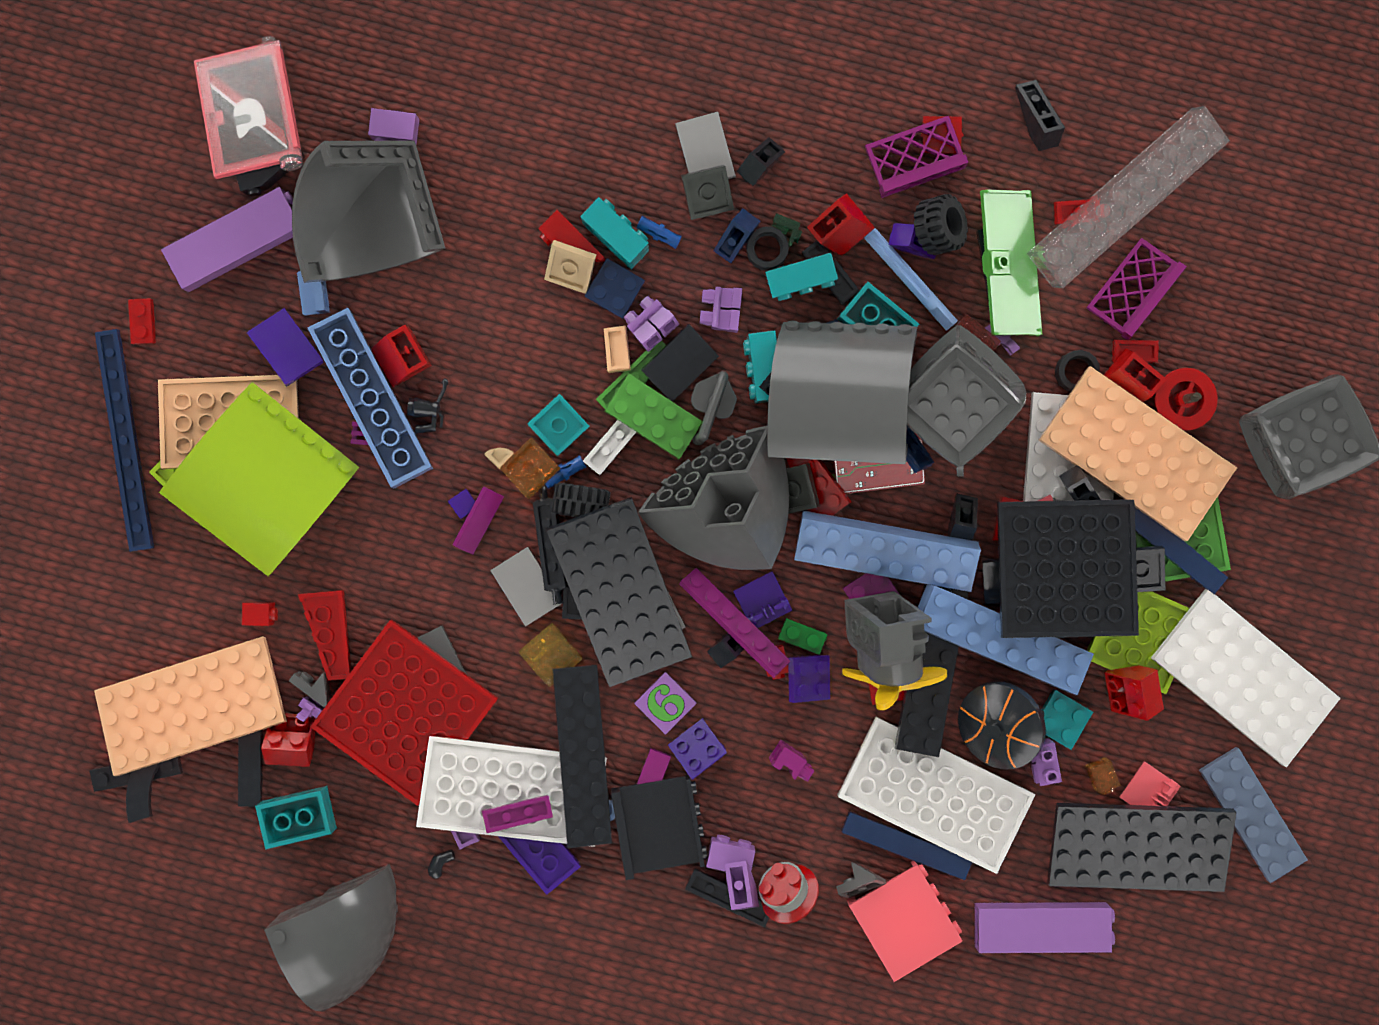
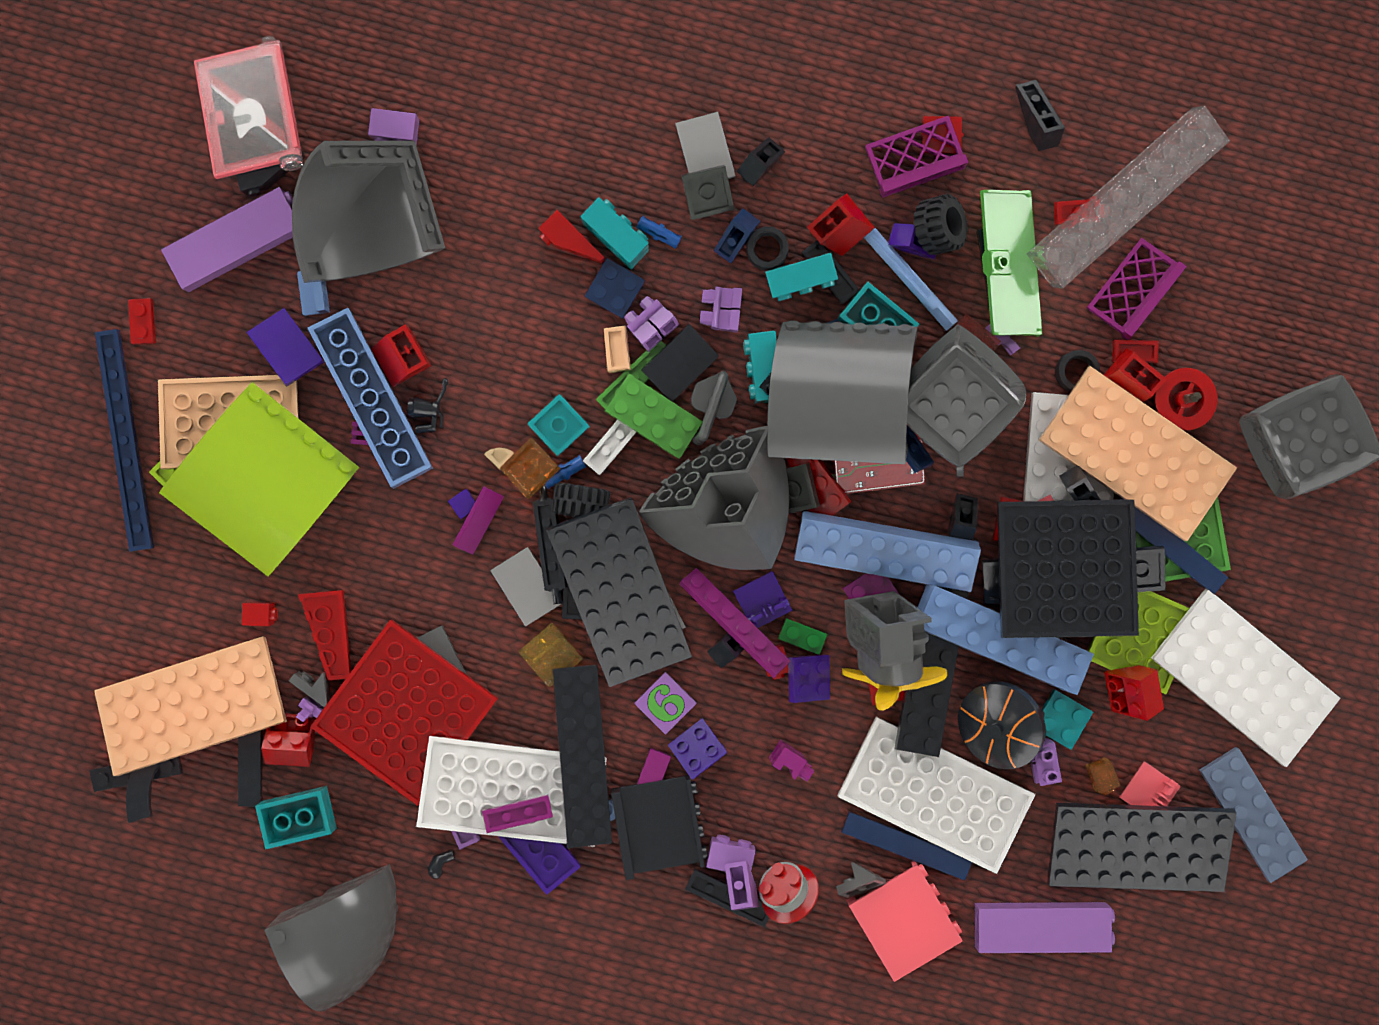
(570, 266): tan plate -> none
(788, 225): clear green bracket -> none

